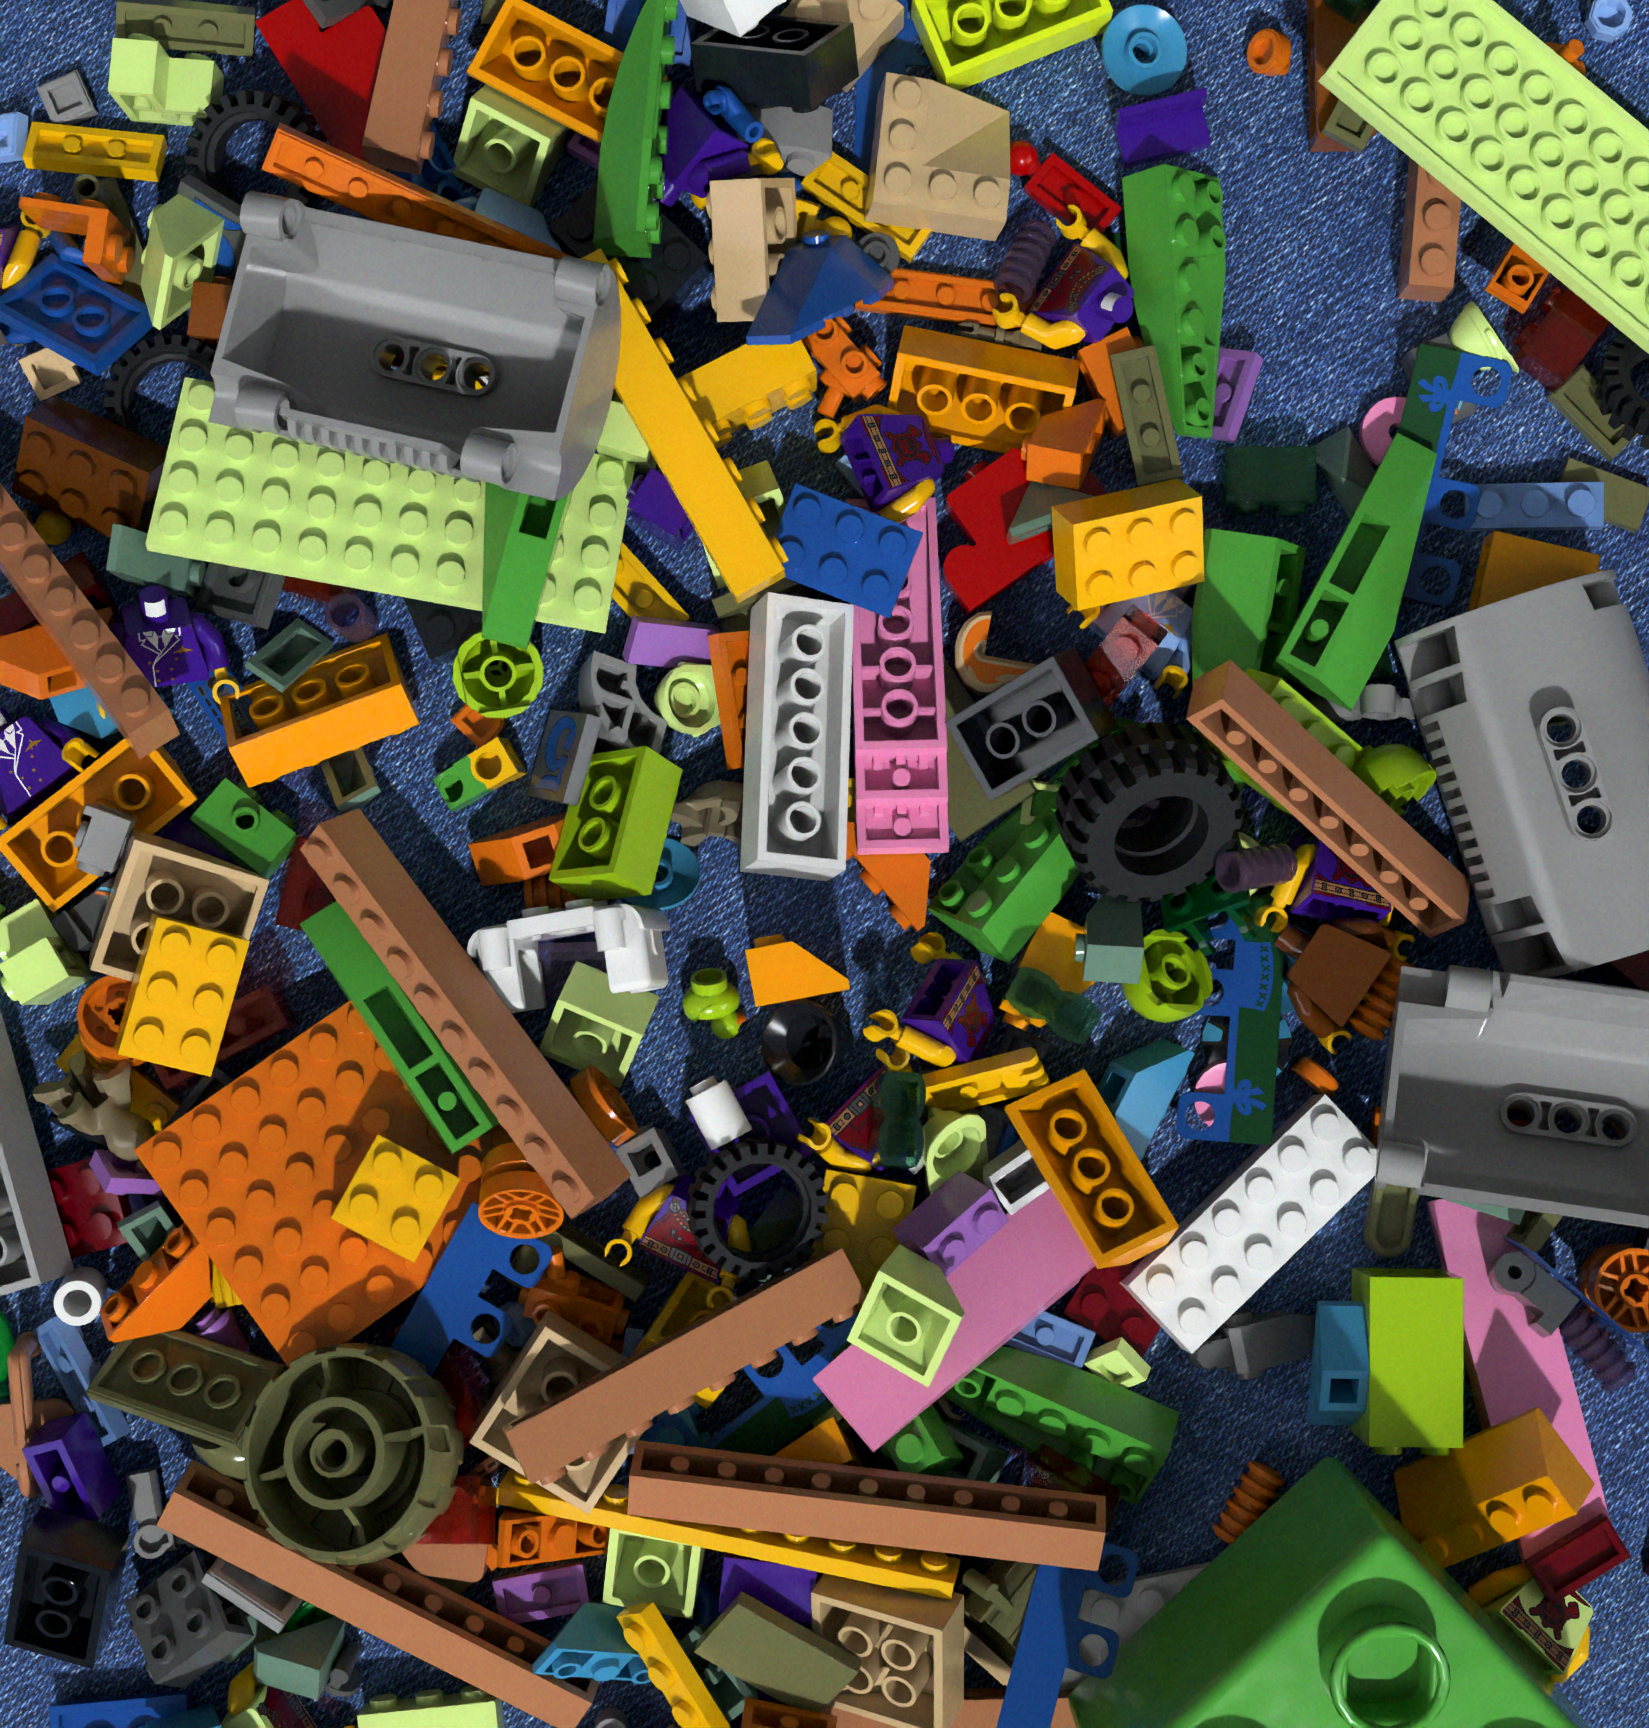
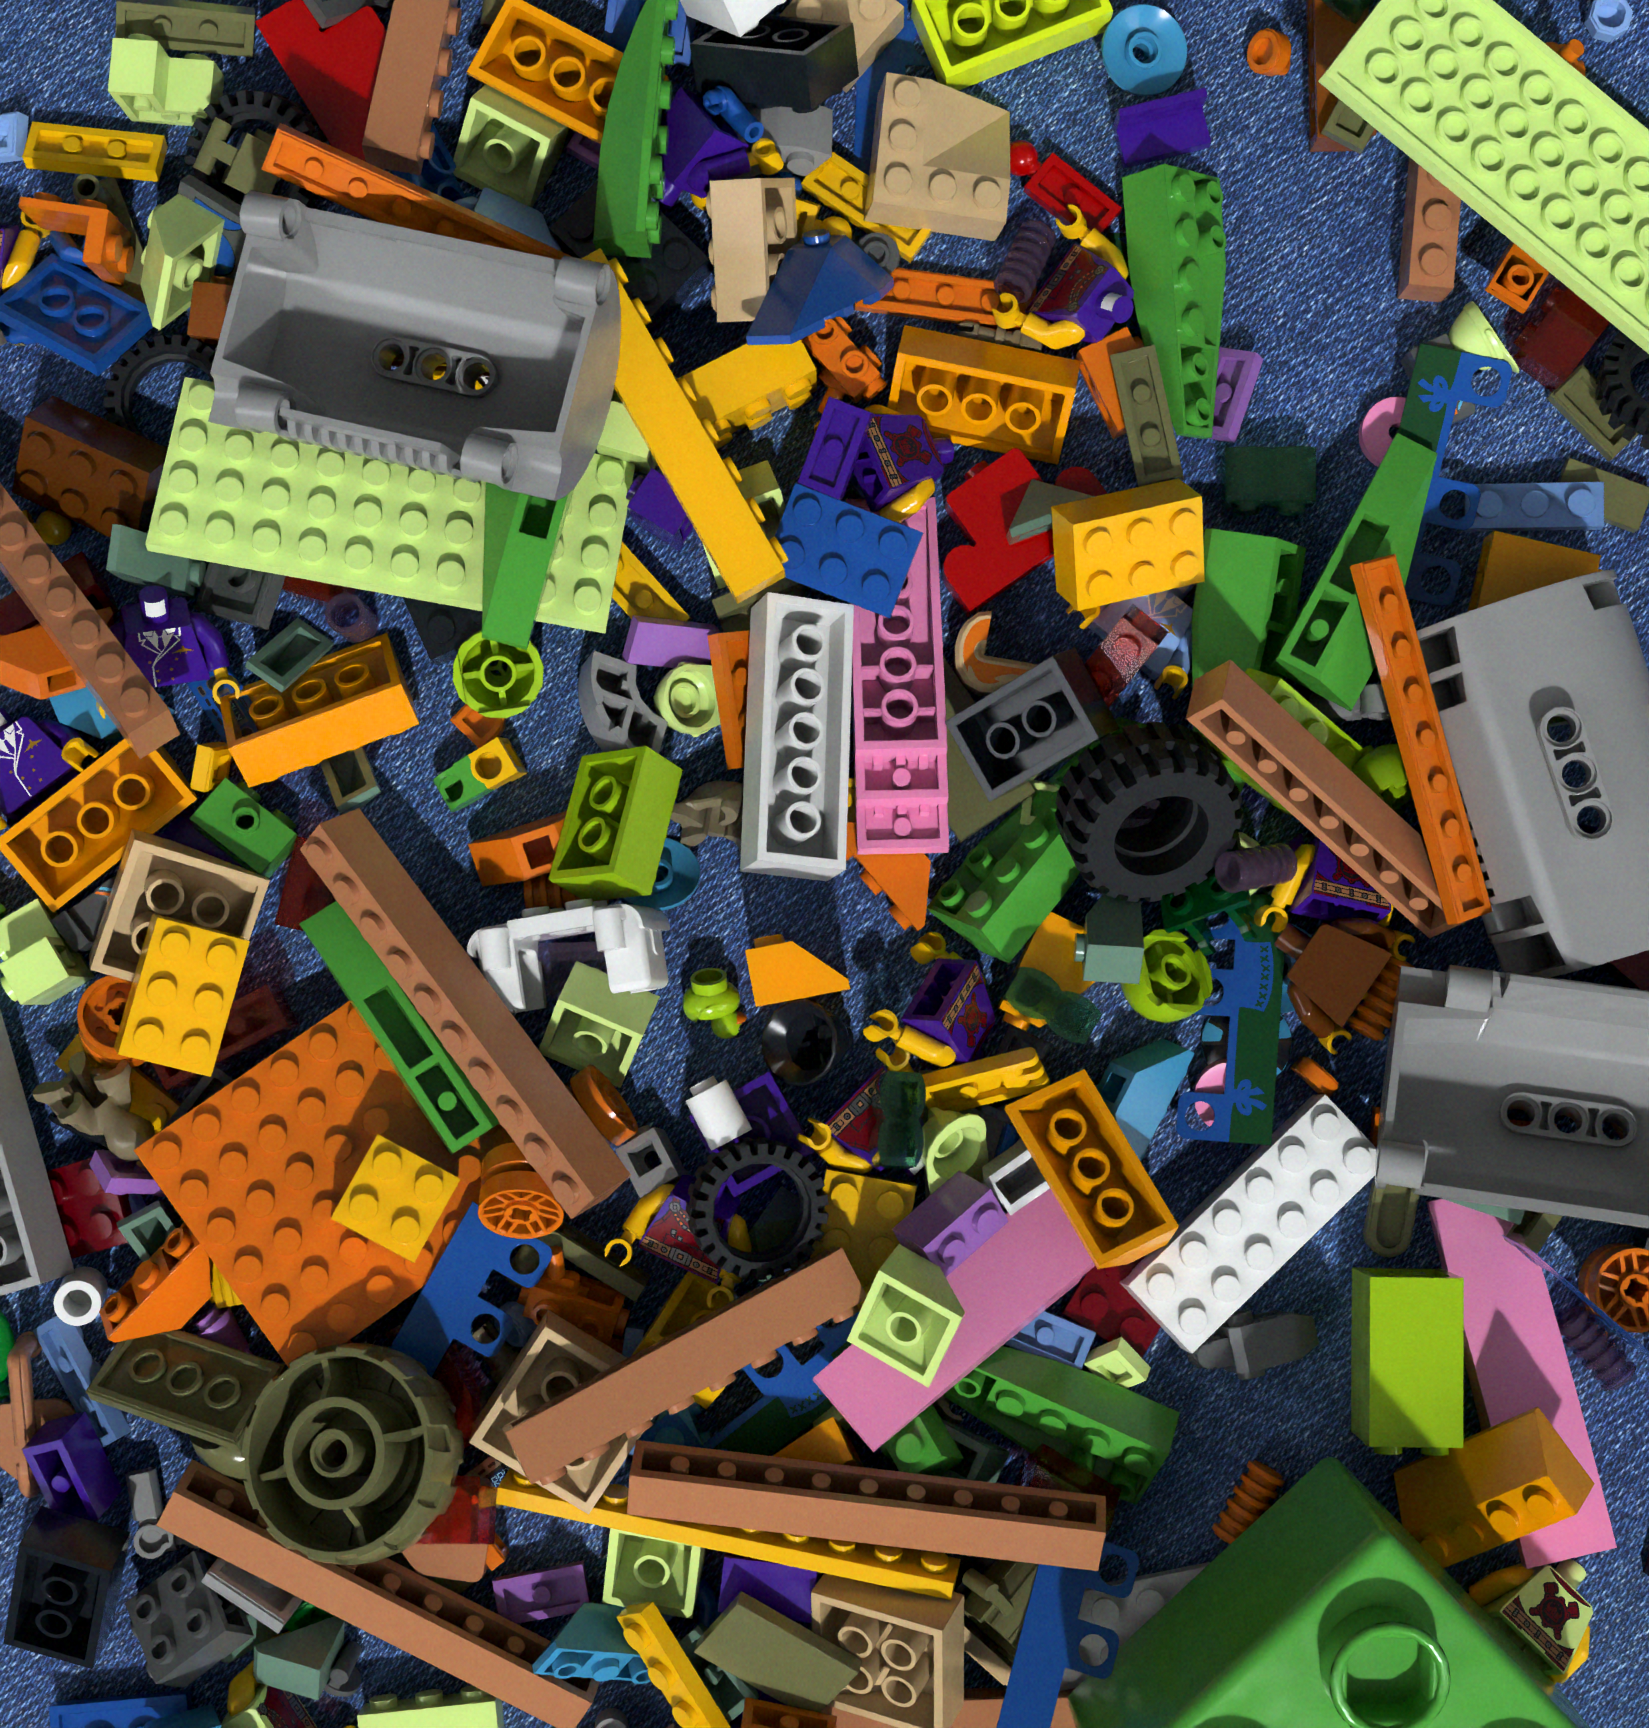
(49, 372): tan plate -> none
(67, 99): light grey tile -> none
(103, 839): light grey brick -> none
(210, 766): none -> yellow tile
(242, 162): none -> olive brick
(540, 1538): orange slope -> none
(564, 757): dark grey tile -> none
(835, 448): none -> dark purple panel
(1065, 444): orange slope -> none
(1338, 1364): dark azure slope -> none
(1344, 467): sand green slope -> none
(1421, 739): none -> orange tile
(1534, 1289): dark grey leg -> none
(1577, 1559): dark red tile -> none

